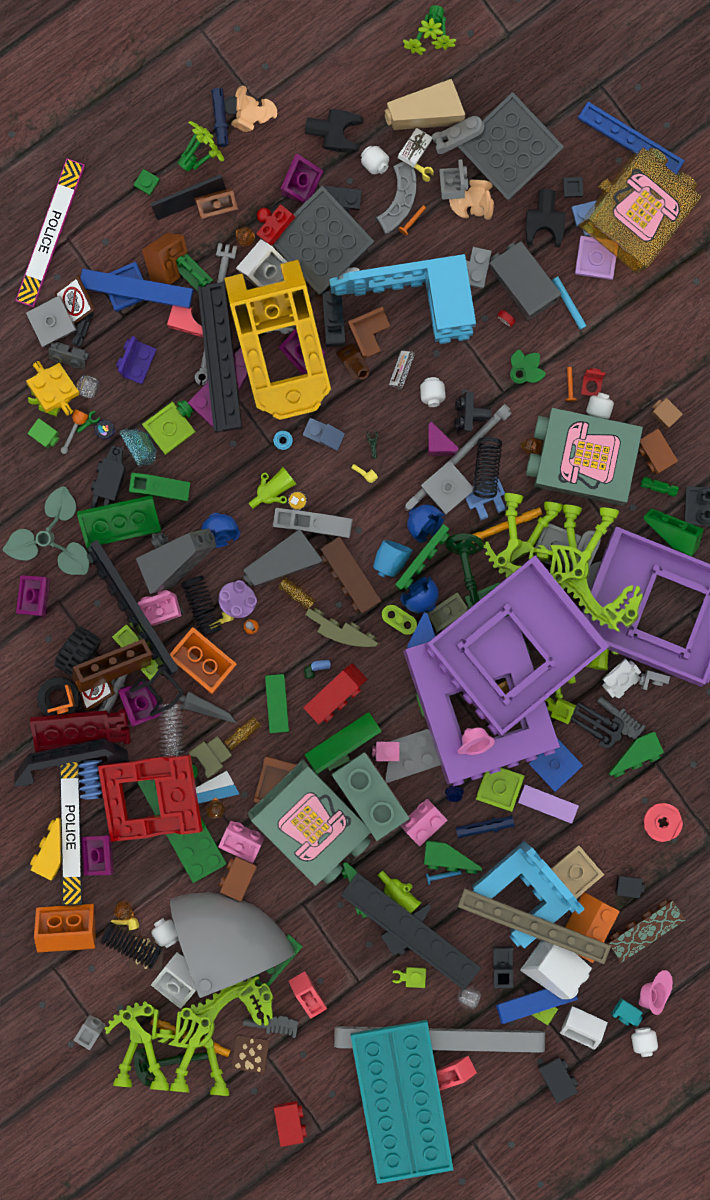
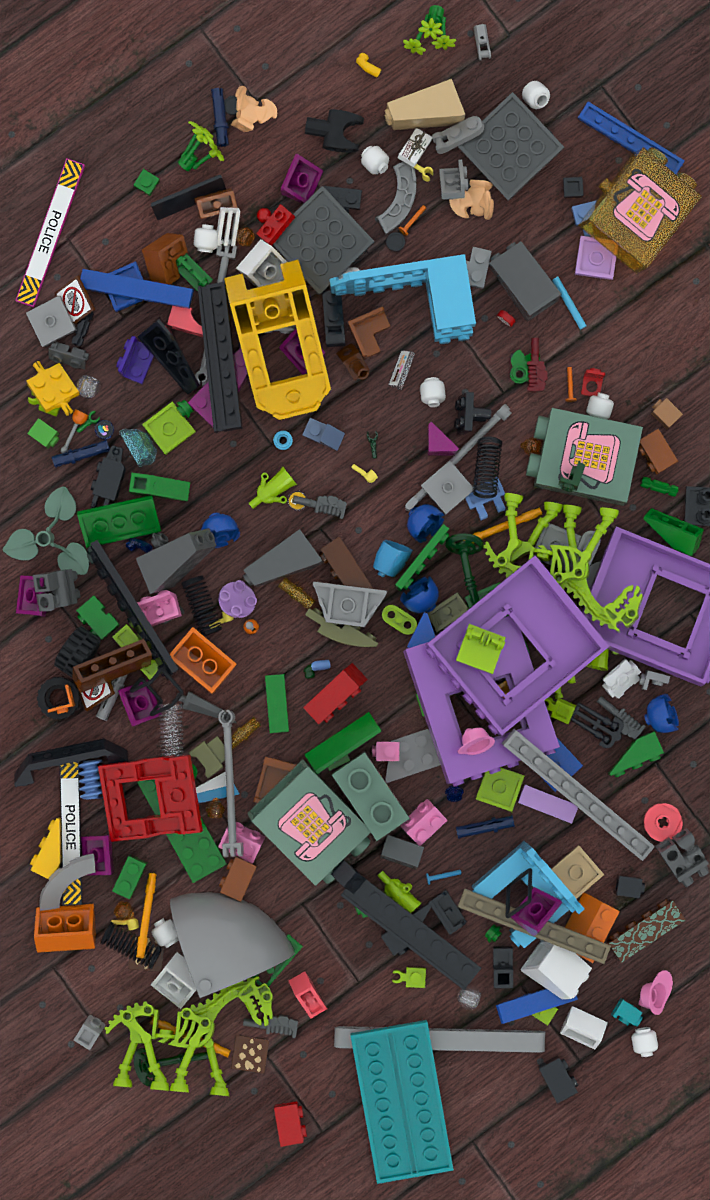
(61, 587): none -> dark grey hips
(62, 878): none -> light grey tile
(77, 728): dark red hinge -> none
(80, 453): none -> dark blue pin
(100, 622): none -> green brick
(130, 877): none -> green brick
(142, 545): none -> clear blue arm
(142, 939): none -> light orange piece
(165, 348): none -> black wedge
(206, 238): none -> white head
(226, 240): none -> white tile
(232, 845): none -> light grey hinge
(312, 522): light grey slope -> none
(324, 504): none -> dark grey piece
(347, 603): none -> light grey wing
(348, 876): none -> black brick
(366, 66): none -> yellow arm
(395, 241): none -> black piece
(402, 852): none -> dark grey hinge
(444, 855): green slope -> none
(447, 912): none -> black hinge
(455, 1073): coral arch -> none
(480, 648): none -> lime hinge
(481, 38): none -> light grey bar
(493, 933): none -> green plate
(529, 872): none -> black piece
(535, 94): none -> white head
(537, 373): none -> dark red piece
(538, 912): none -> magenta slope
(545, 218): black connector -> none
(575, 477): none -> dark green bracket
(577, 794): none -> light grey plate
(661, 715): none -> blue cylinder
(683, 864): none -> dark grey hips

